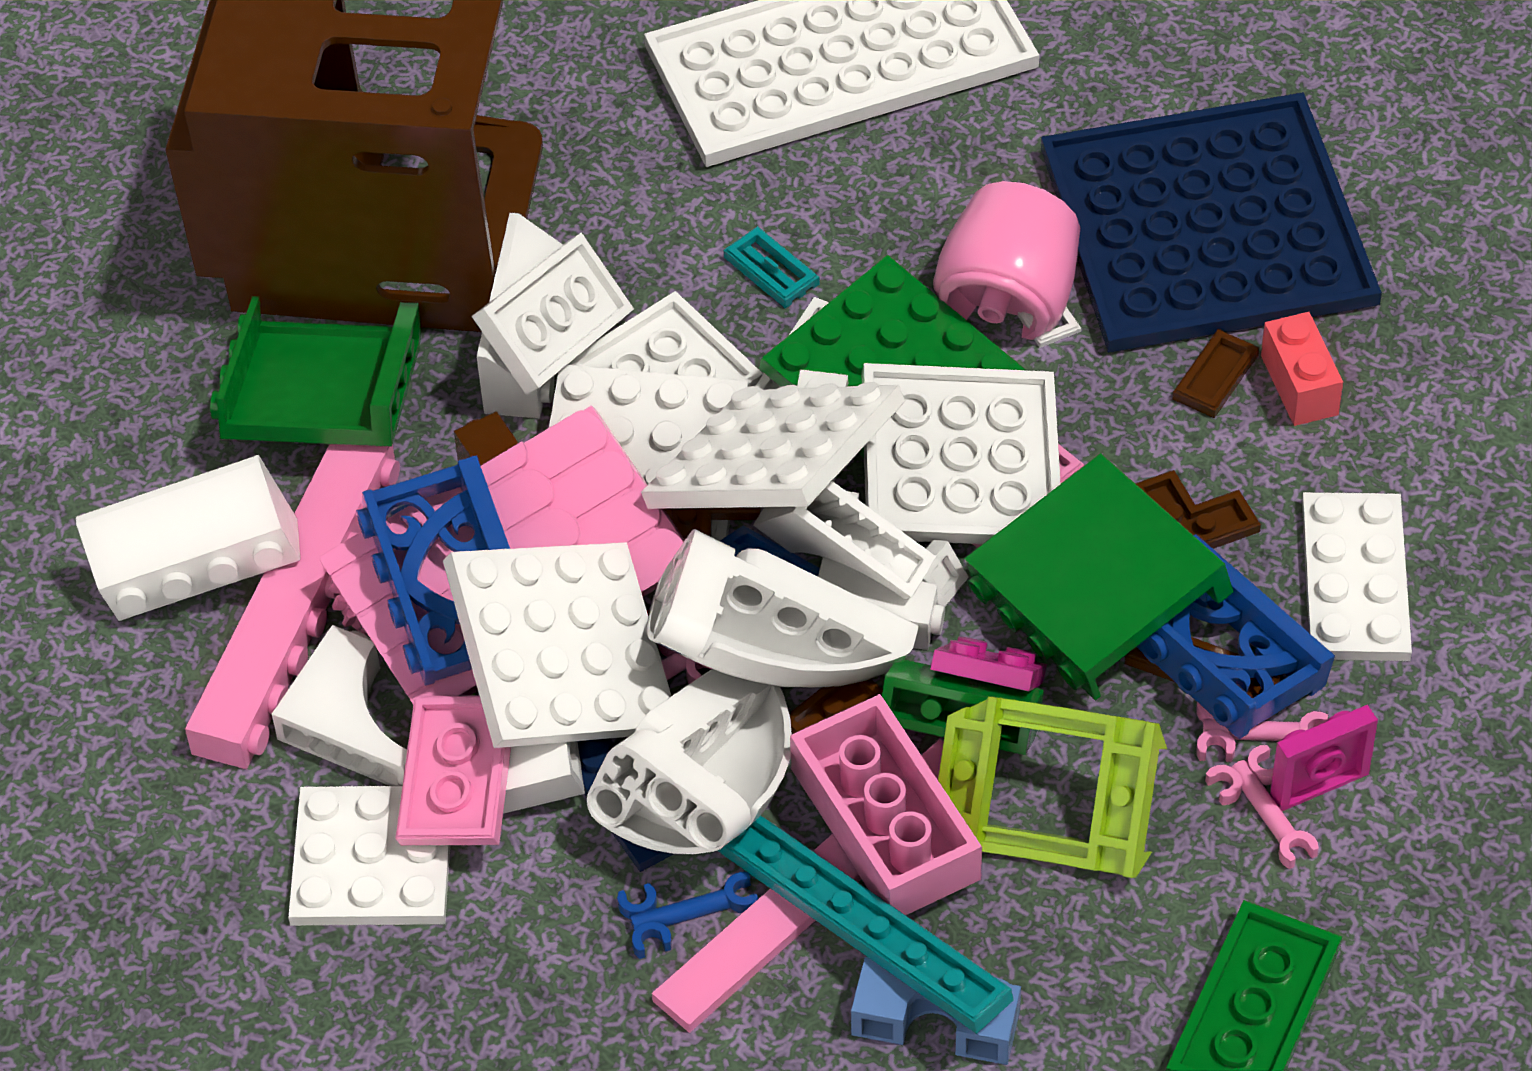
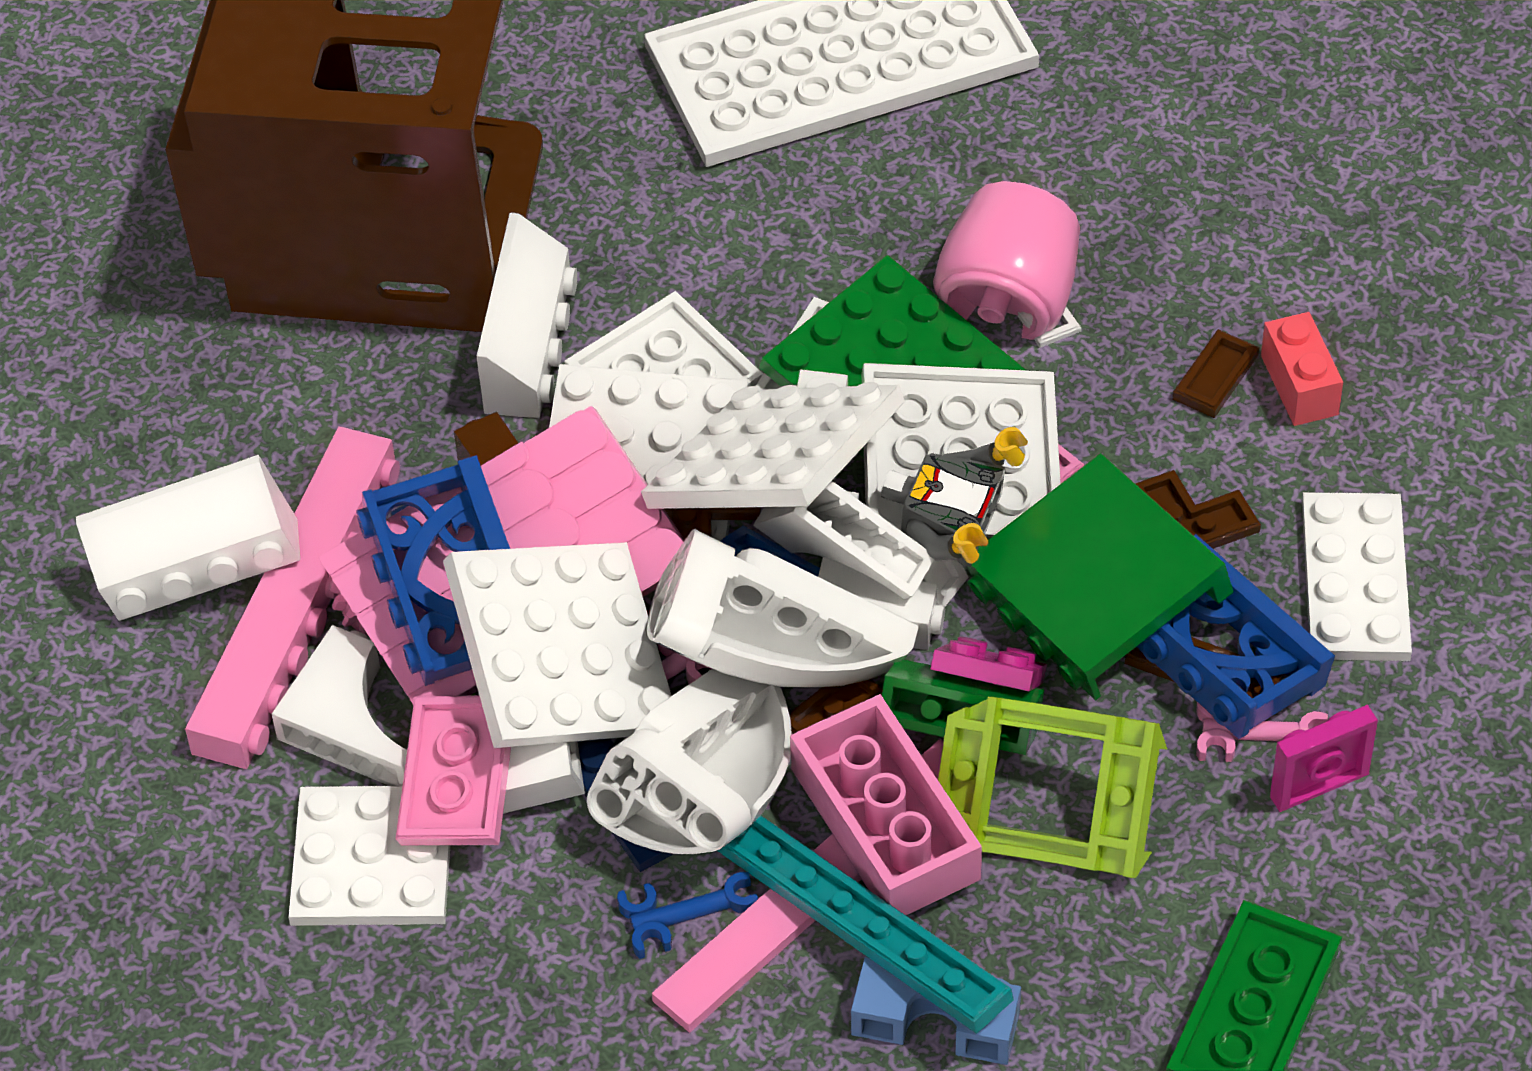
(316, 380): green panel -> none
(553, 313): white plate -> none
(793, 289): teal tile -> none
(955, 496): none -> torso
(1209, 222): dark blue plate -> none
(1251, 780): bright pink bar -> none

